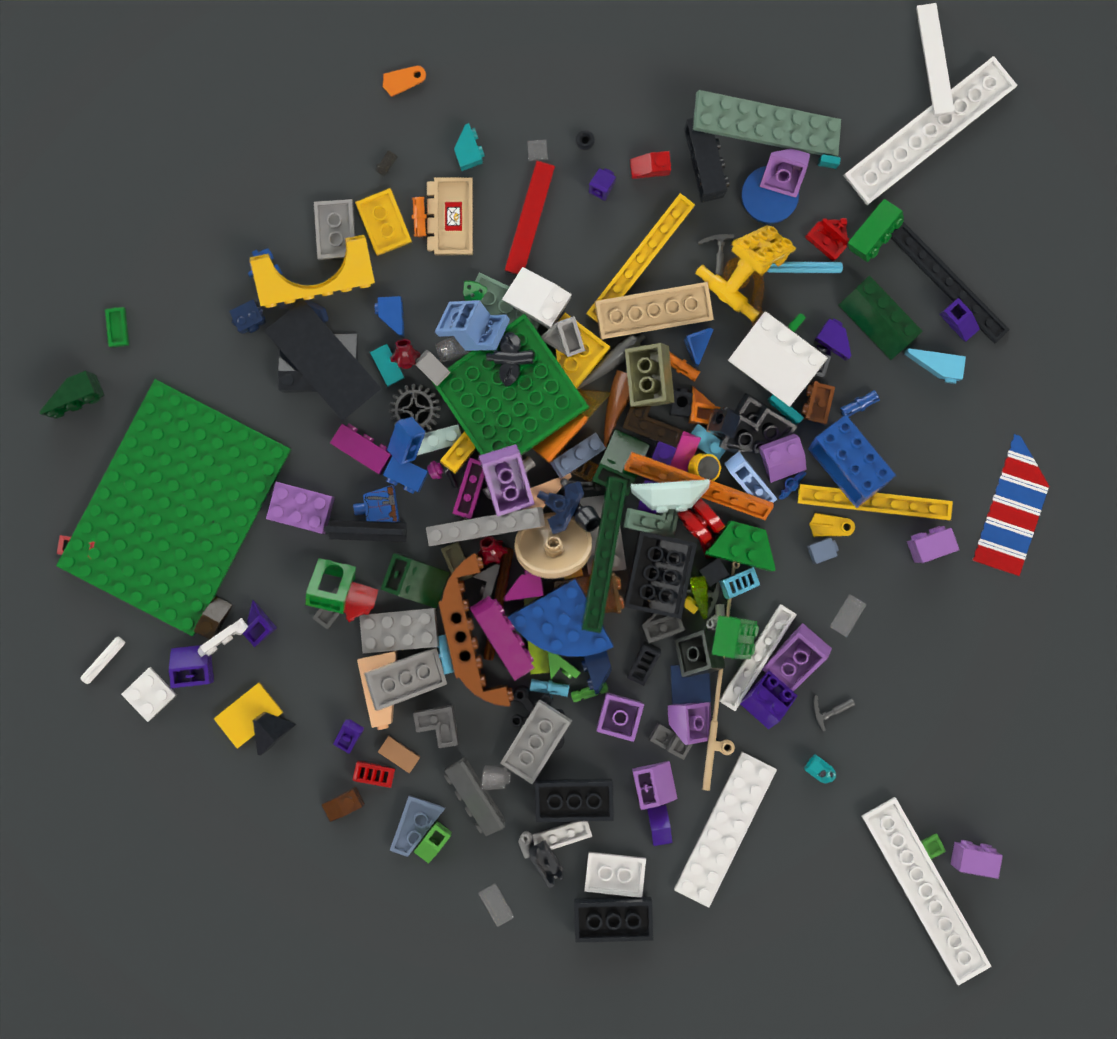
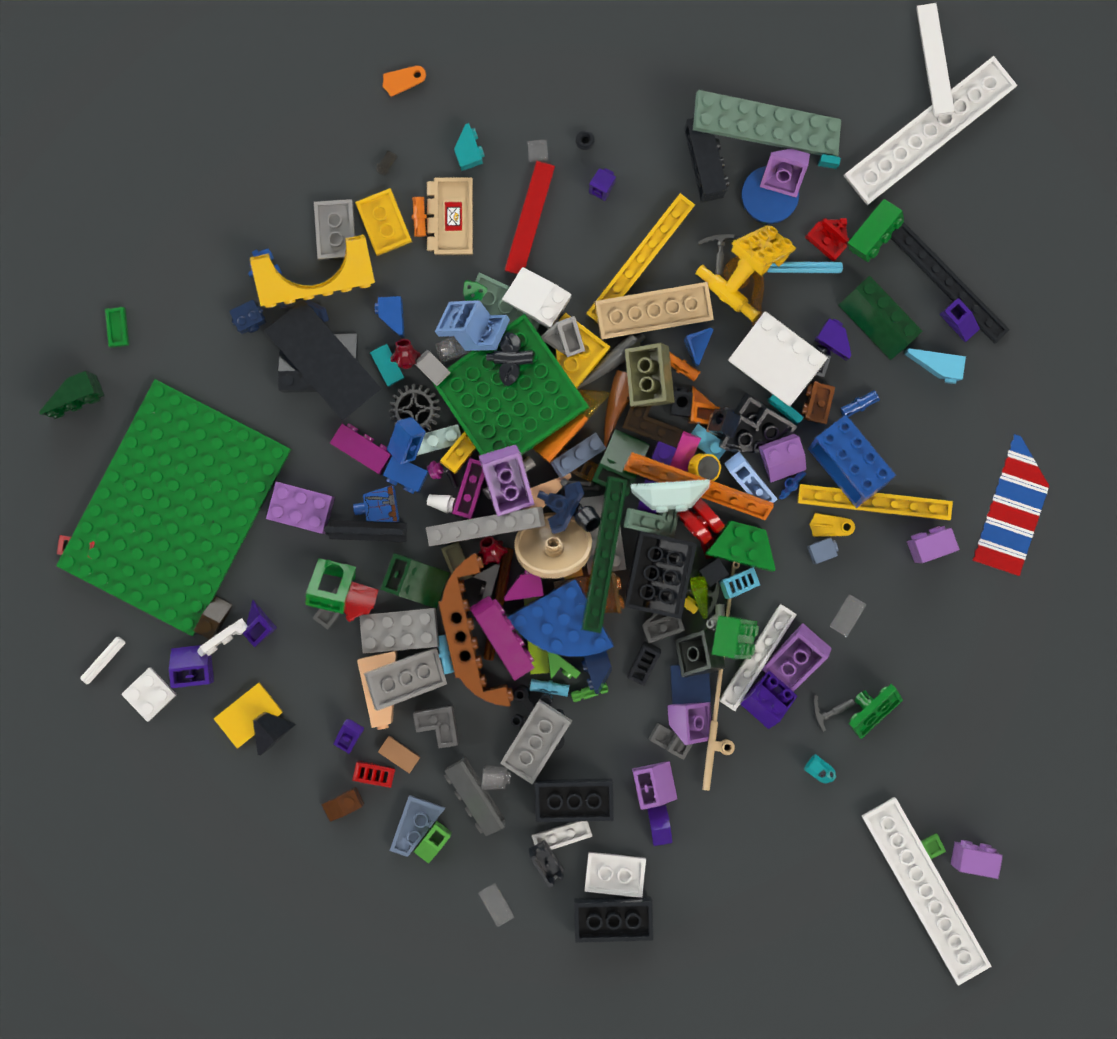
(442, 502): none -> white cone
(525, 842): light grey arm -> none
(620, 717): medium lavender brick -> none
(651, 165): red slope -> none
(725, 829): white plate -> none
(796, 322): green tile -> none
(874, 709): none -> green plate

